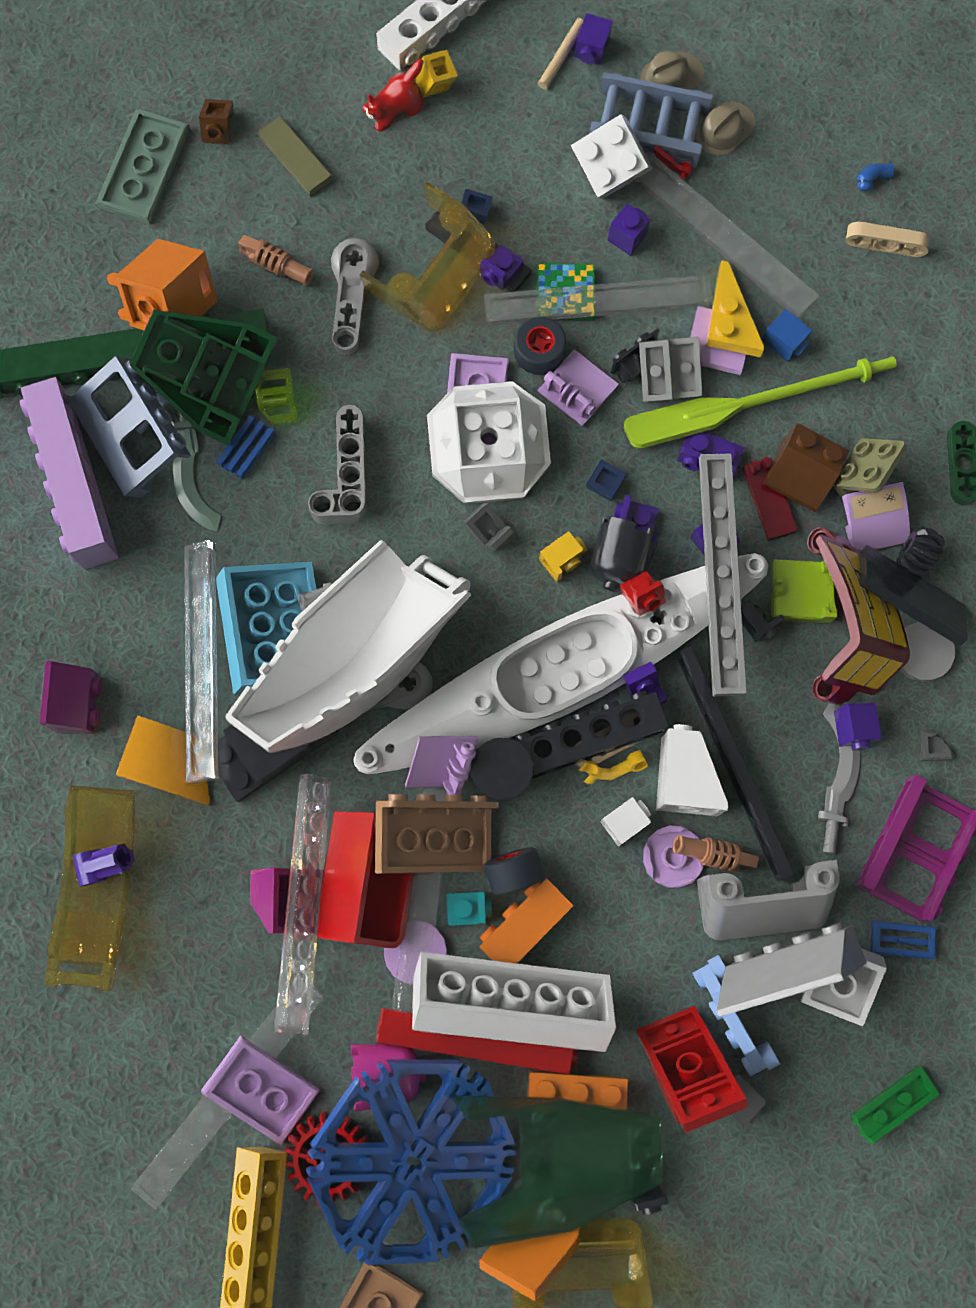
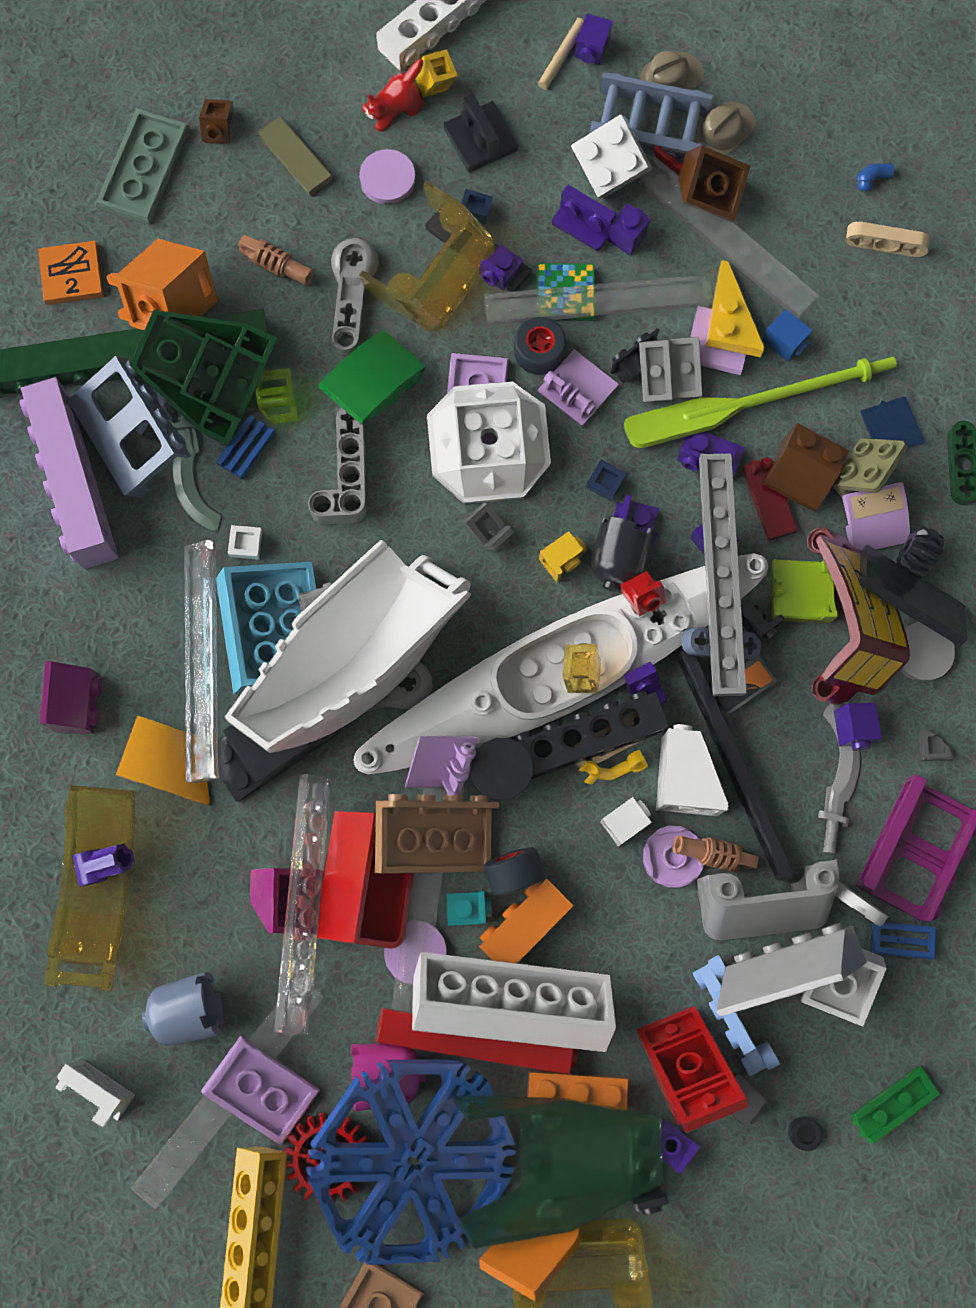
(70, 272): none -> orange tile
(97, 1088): none -> white piece
(184, 1011): none -> sand blue cylinder
(245, 542): none -> white plate
(372, 377): none -> green slope
(387, 176): none -> lavender tile
(480, 134): none -> black bracket
(582, 668): none -> clear yellow brick
(583, 218): none -> dark purple bracket
(684, 1150): none -> dark purple brick
(691, 648): none -> sand blue beam
(713, 182): none -> reddish brown slope
(757, 680): none -> slope
(805, 1133): none -> black tile
(860, 904): none -> white tile
(892, 422): none -> clear blue piece

